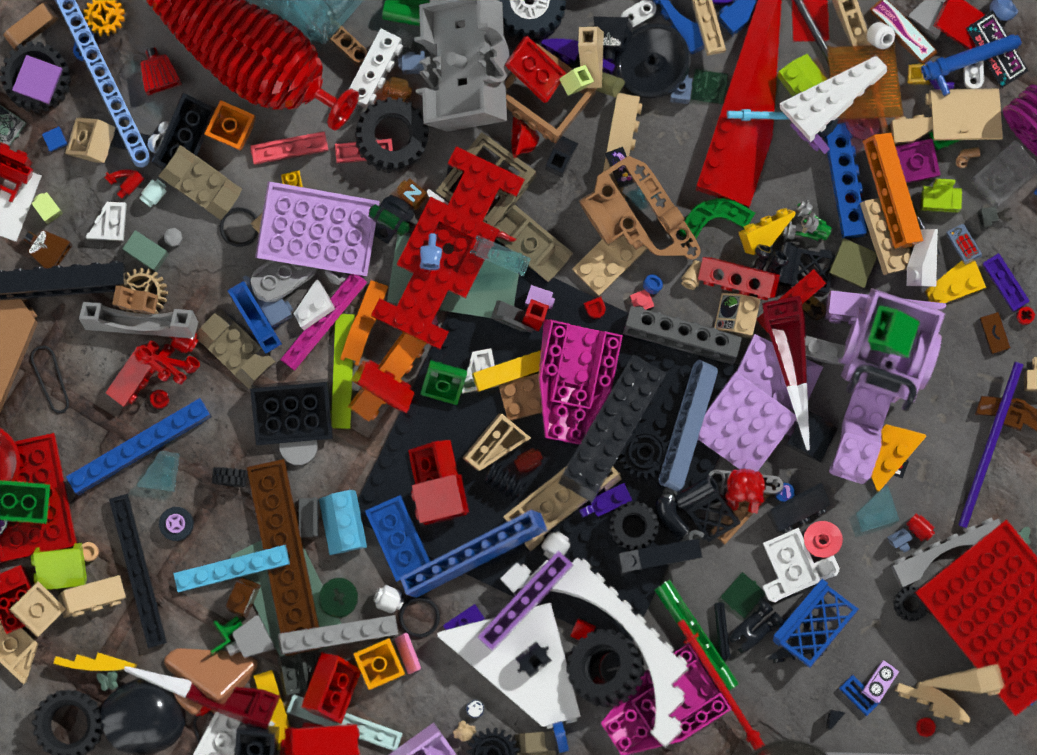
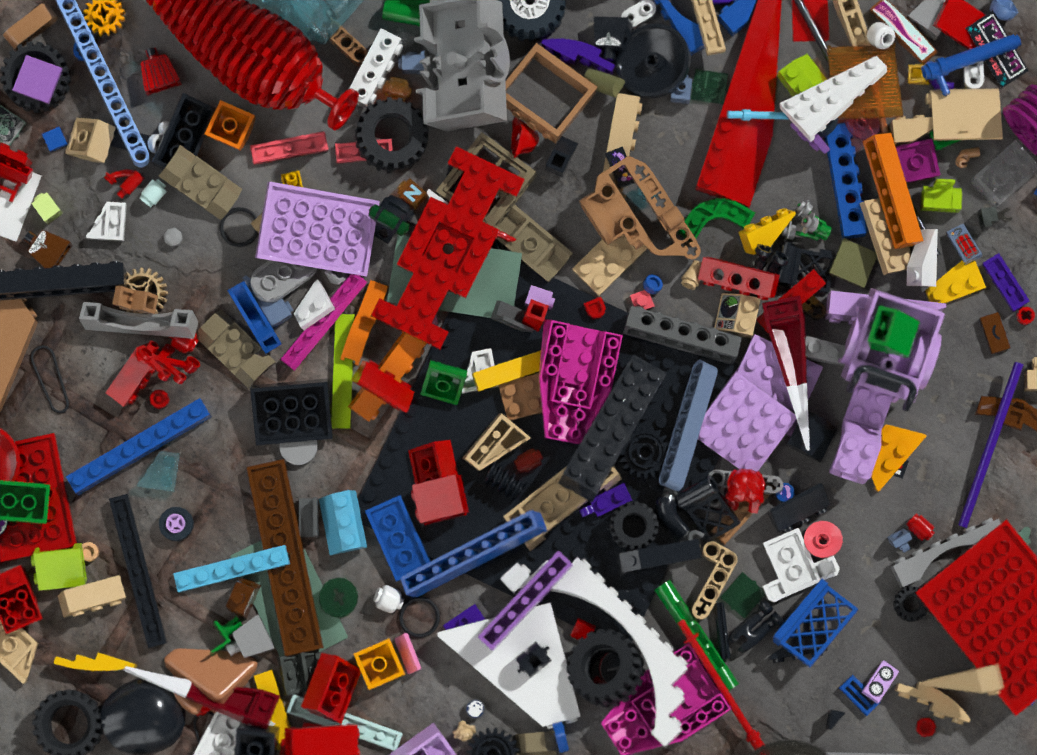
(37, 609): tan tile -> none
(108, 681): sand green piece -> none
(145, 251): sand green panel -> none
(229, 477): black tyre -> none
(337, 634): light grey arch -> none
(430, 254): medium blue piece -> none
(500, 255): clear light blue container -> none
(535, 69): red tile -> none
(555, 542): white head -> none
(576, 80): yellowish green brick -> none
(591, 53): tan slope -> none
(717, 587): none -> tan beam
(878, 511): clear light blue wing -> none

